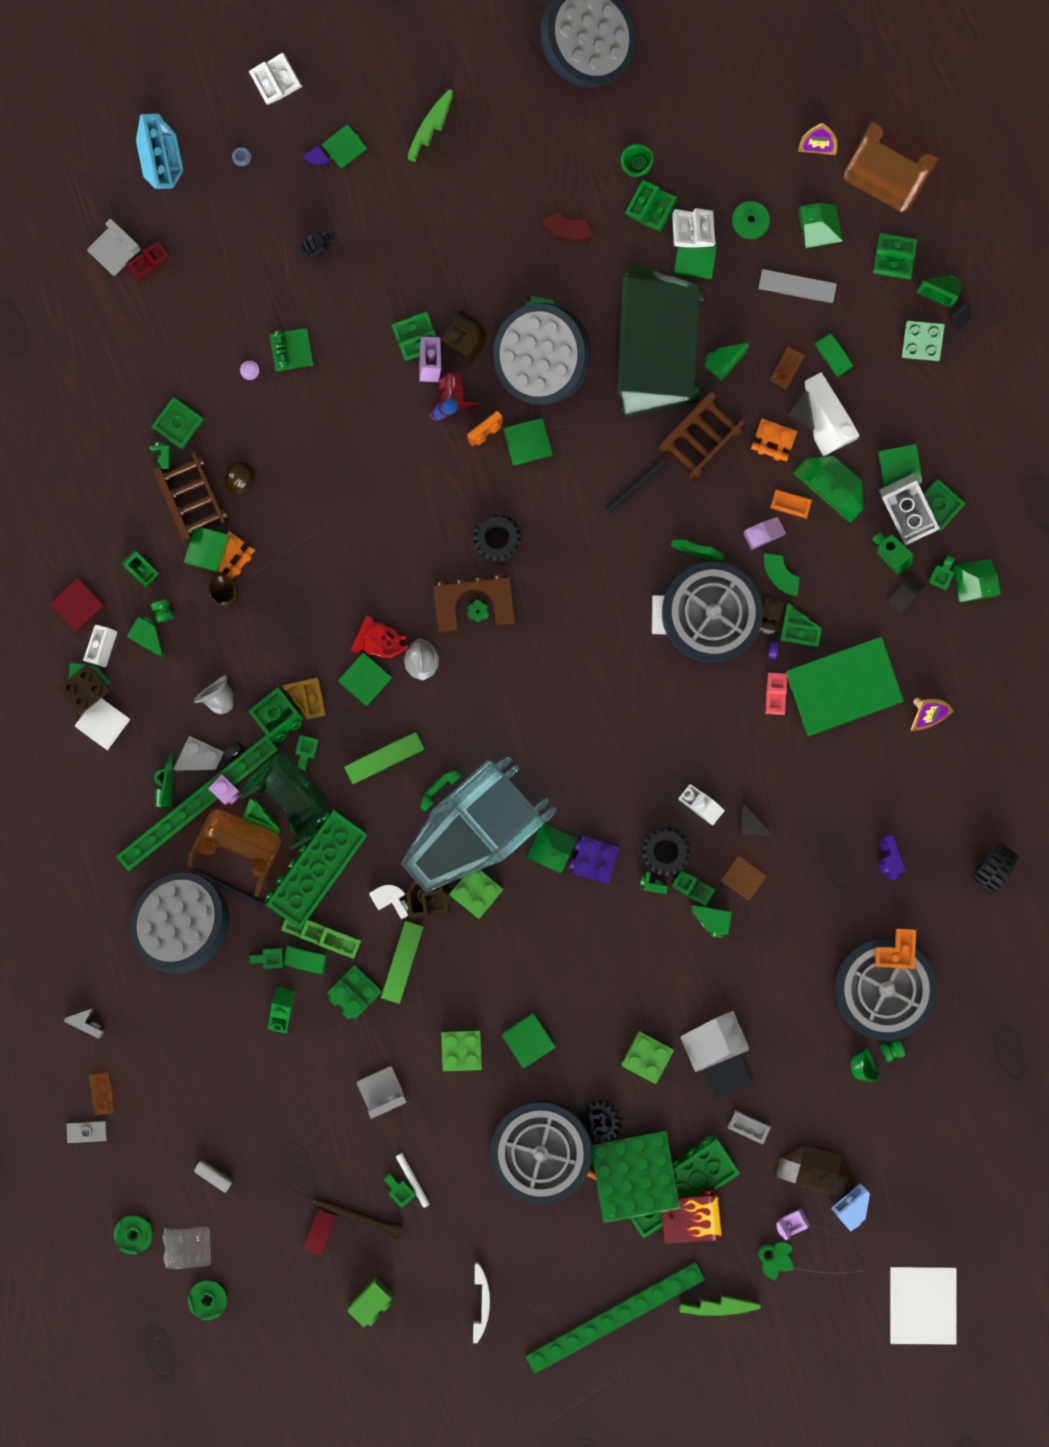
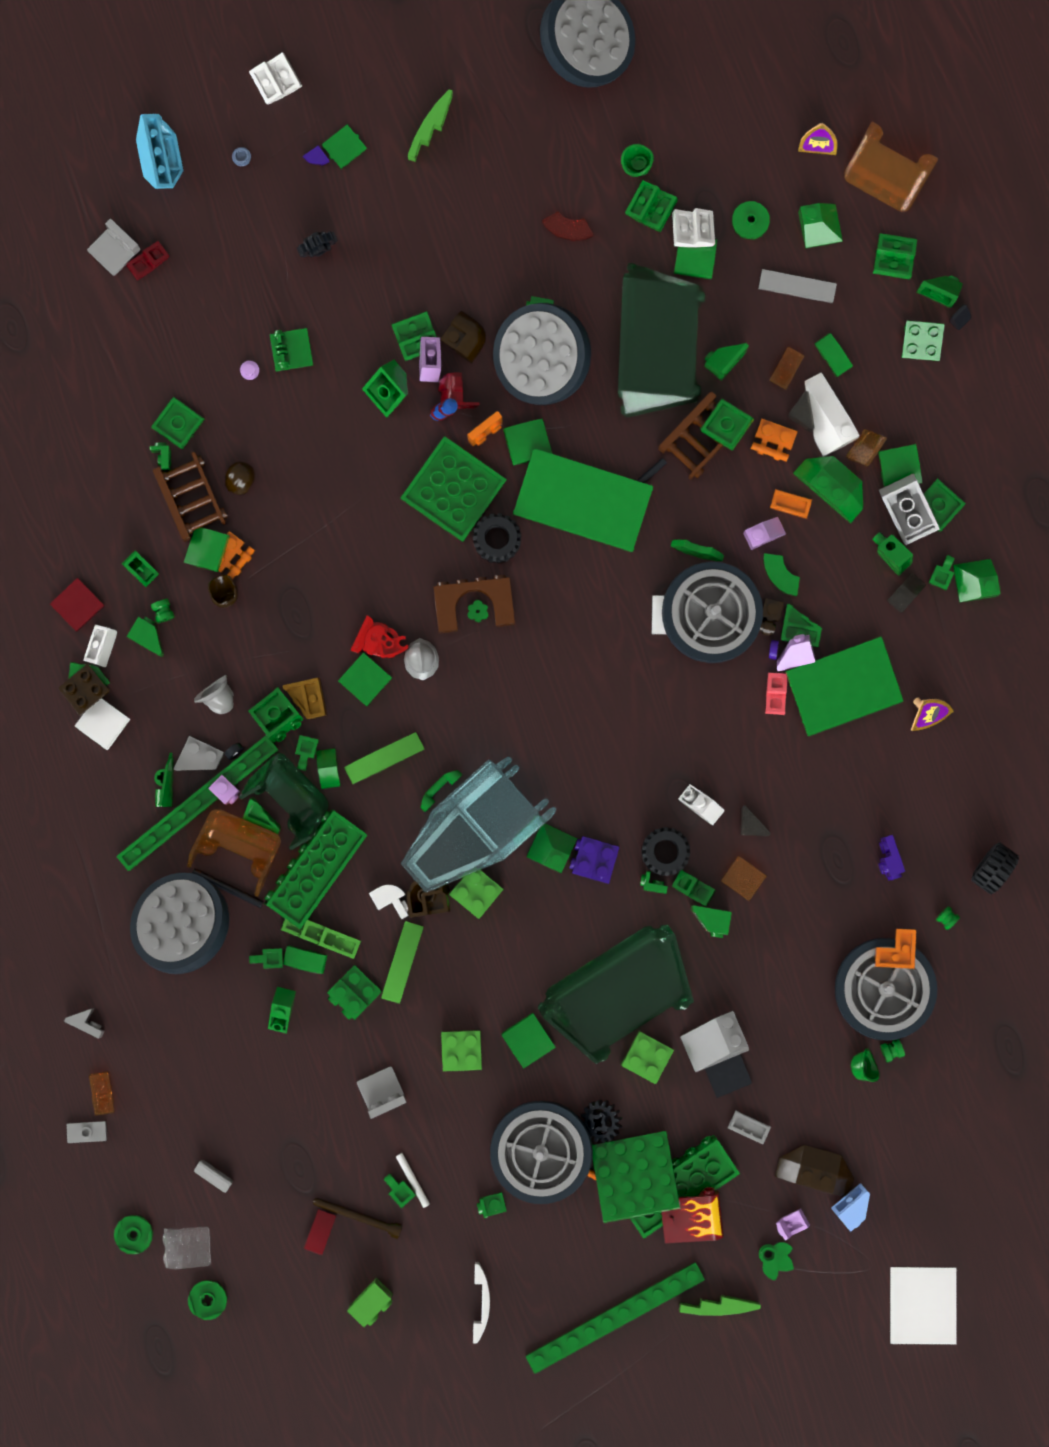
(328, 768): none -> green slope
(387, 387): none -> green slope
(453, 489): none -> green plate
(491, 1205): none -> green bracket
(583, 500): none -> green piece
(619, 992): none -> clear green windscreen
(727, 424): none -> green tile
(796, 653): none -> slope
(866, 447): none -> clear orange piece
(948, 918): none -> green wheel

